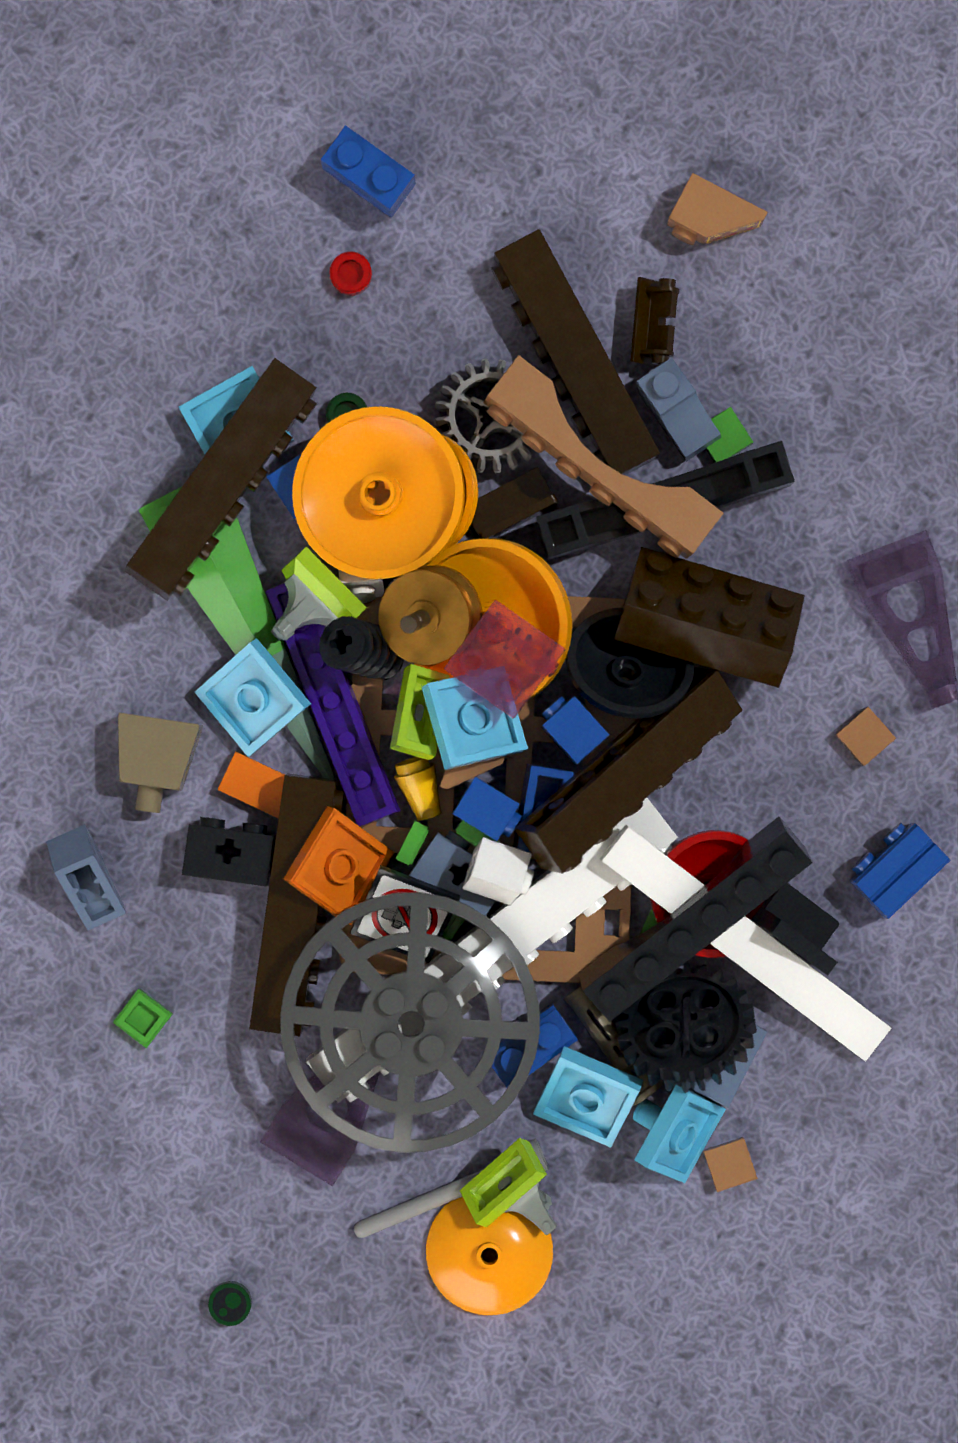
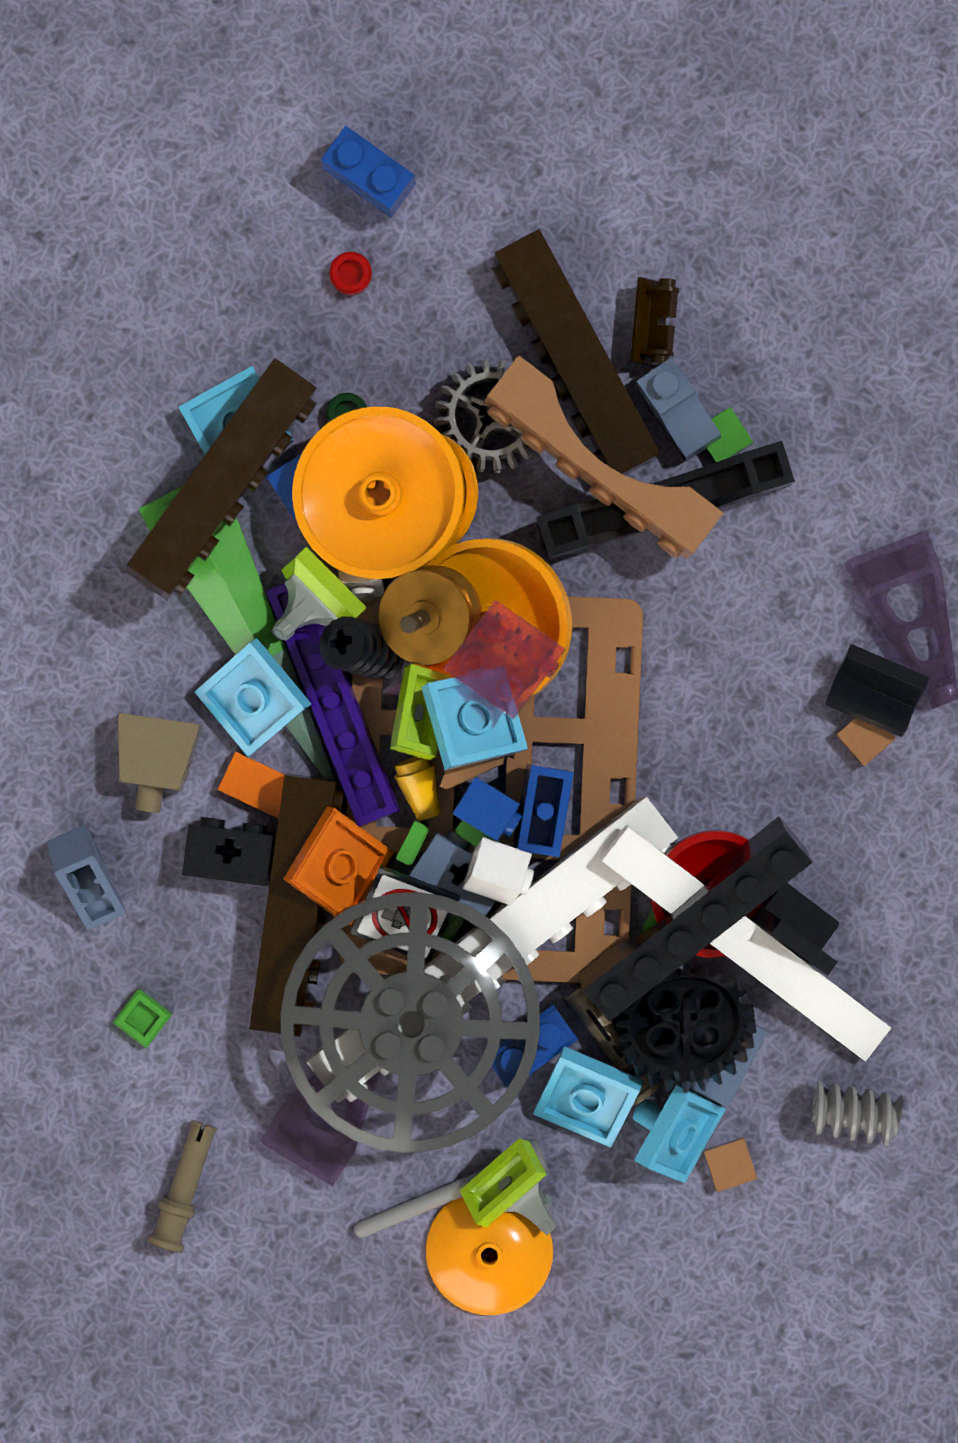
(177, 1206): none -> dark tan pin
(230, 1303): tile -> none
(512, 504): dark brown panel -> none
(573, 728): blue brick -> none
(599, 662): black dish -> none
(626, 774): dark brown brick -> none
(710, 617): dark brown brick -> none
(711, 213): medium nougat slope -> none
(855, 1113): none -> light grey piece
(876, 690): none -> black panel
(898, 869): blue brick -> none

